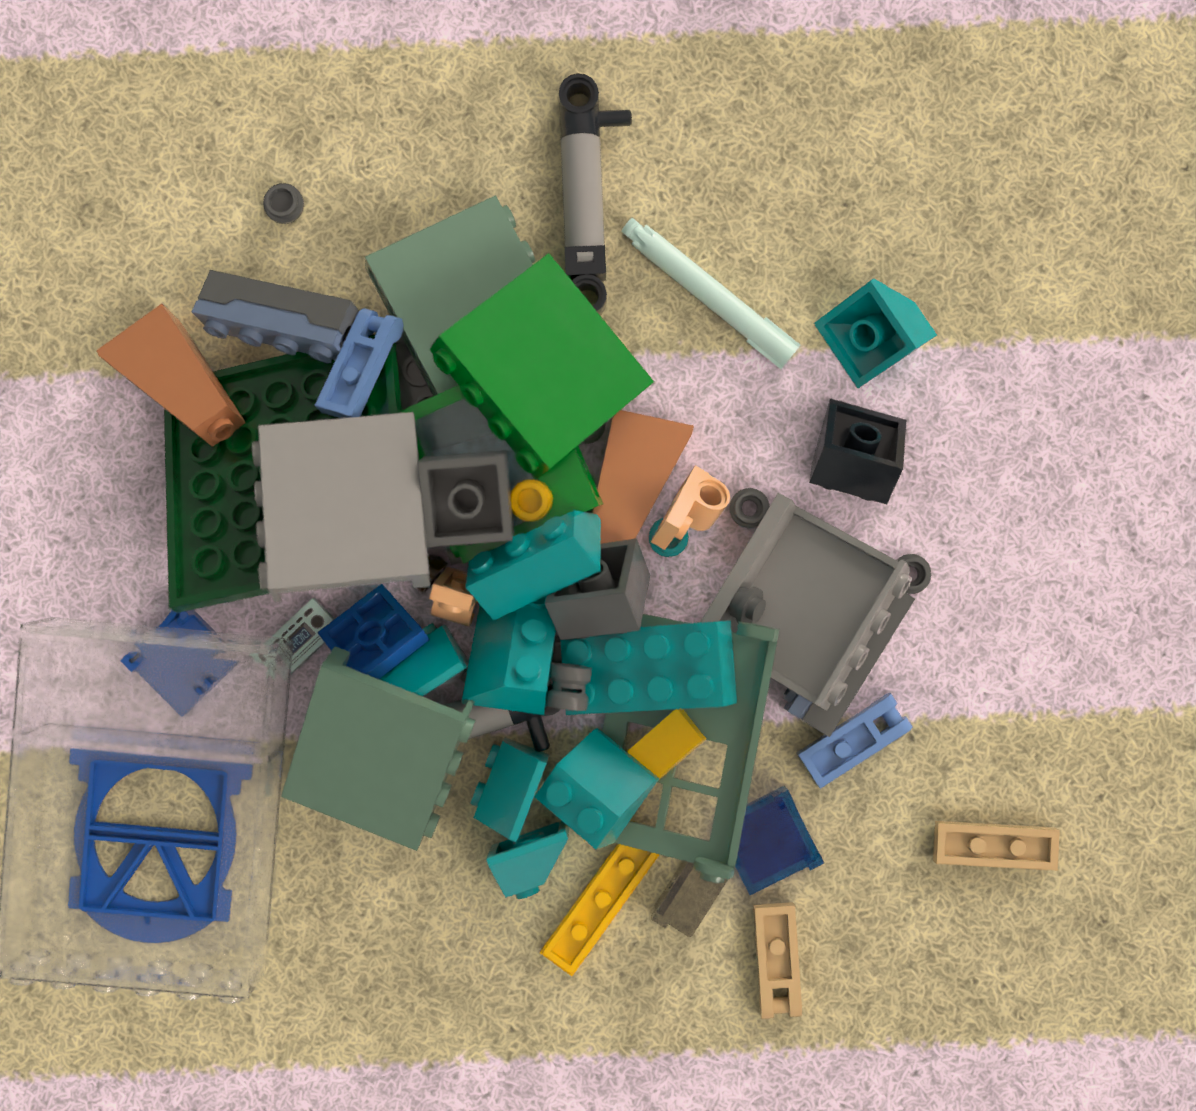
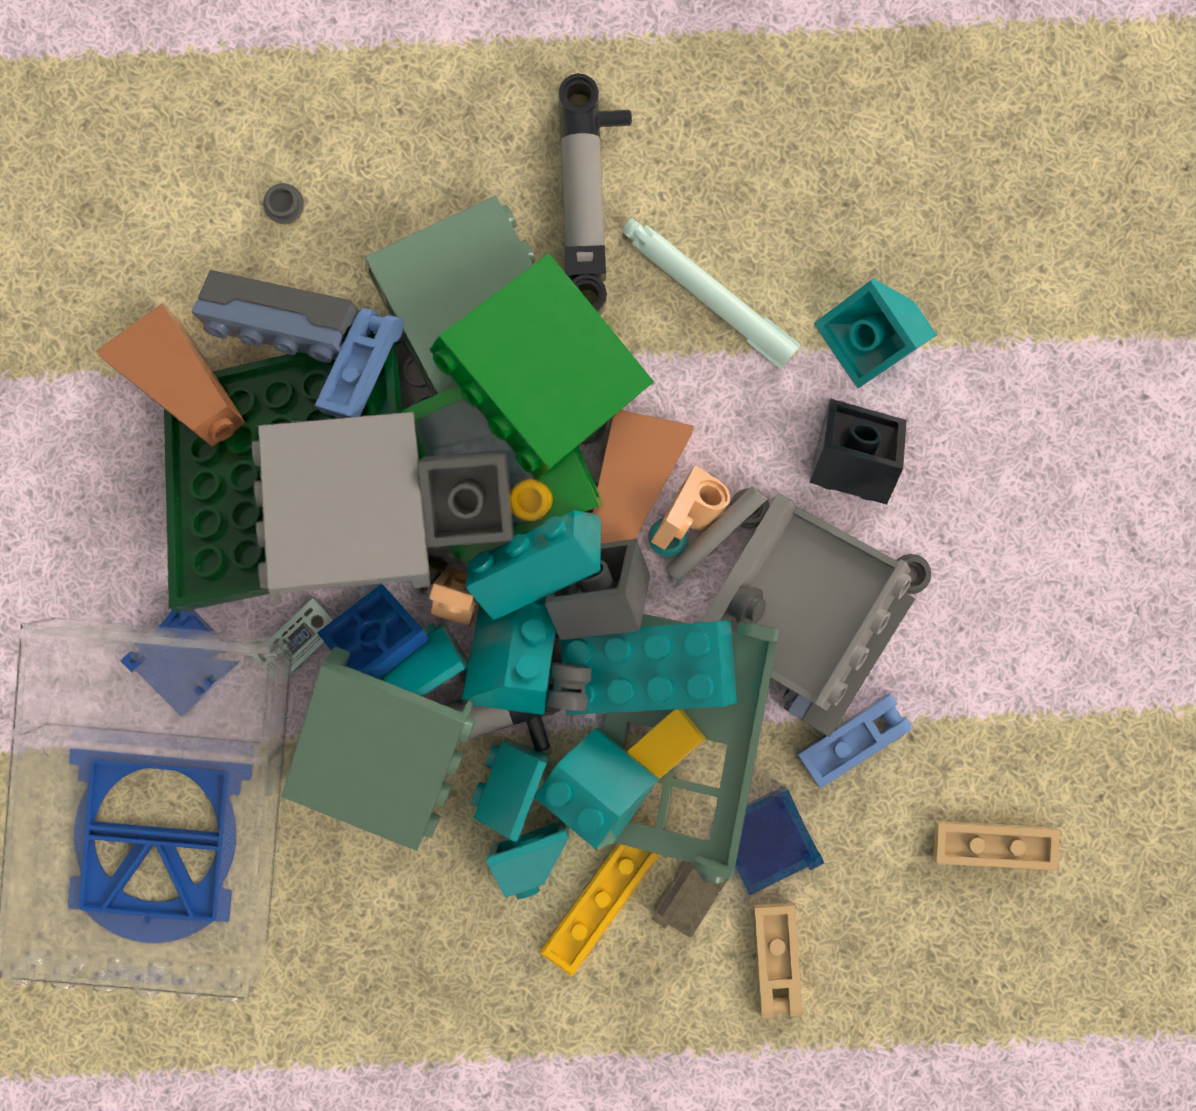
(716, 533): none -> light grey piece

